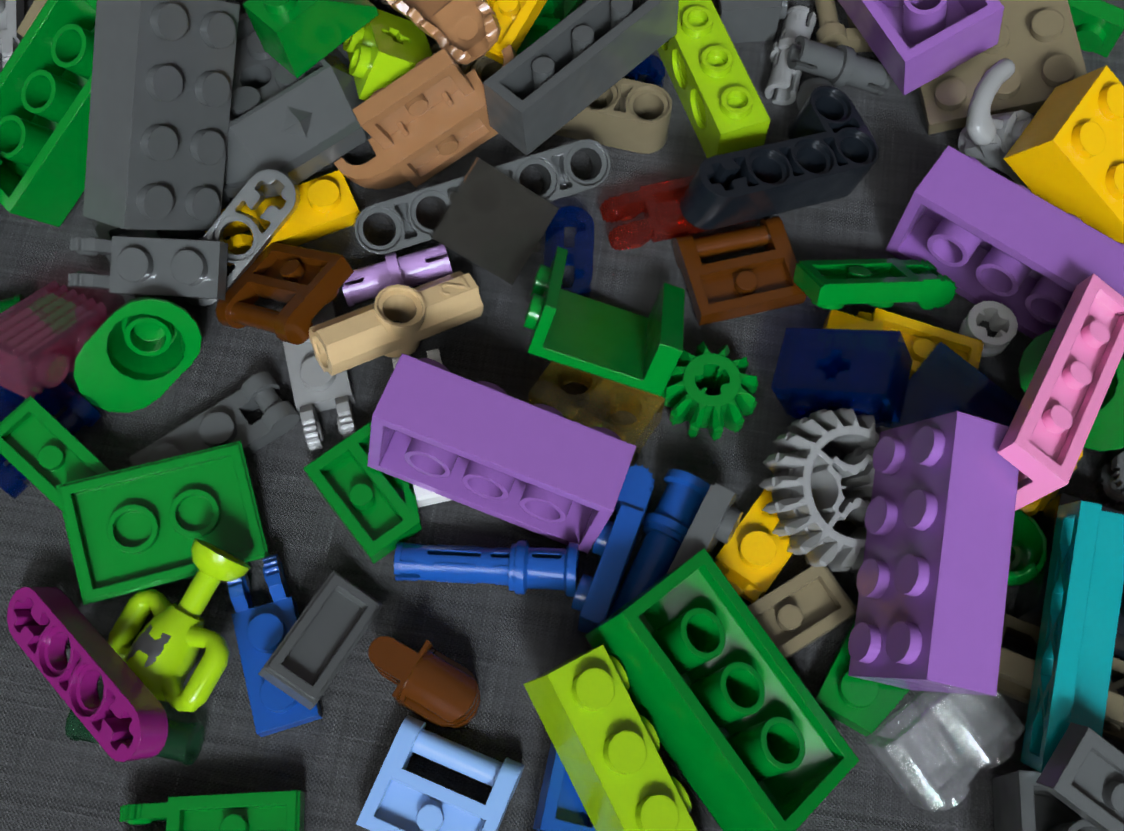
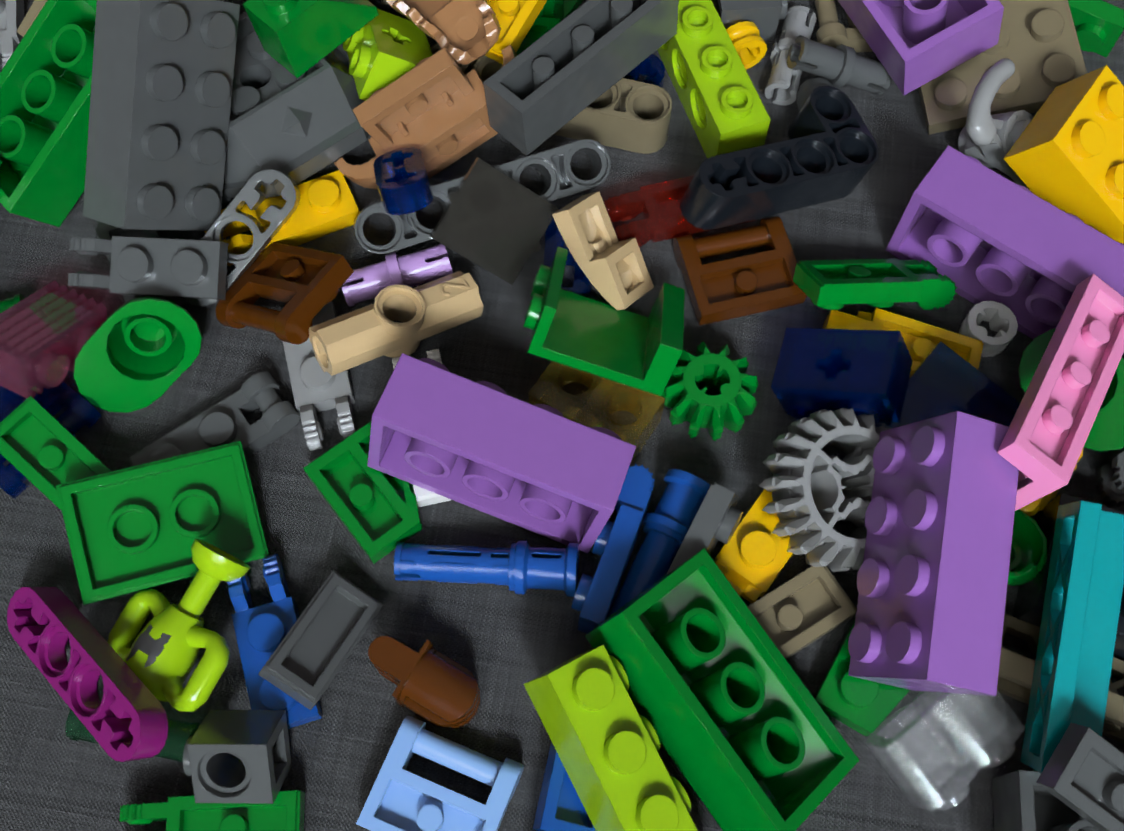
(260, 759): none -> dark grey brick
(403, 181): none -> clear blue beam
(609, 264): none -> tan slope
(747, 42): none -> yellow bush

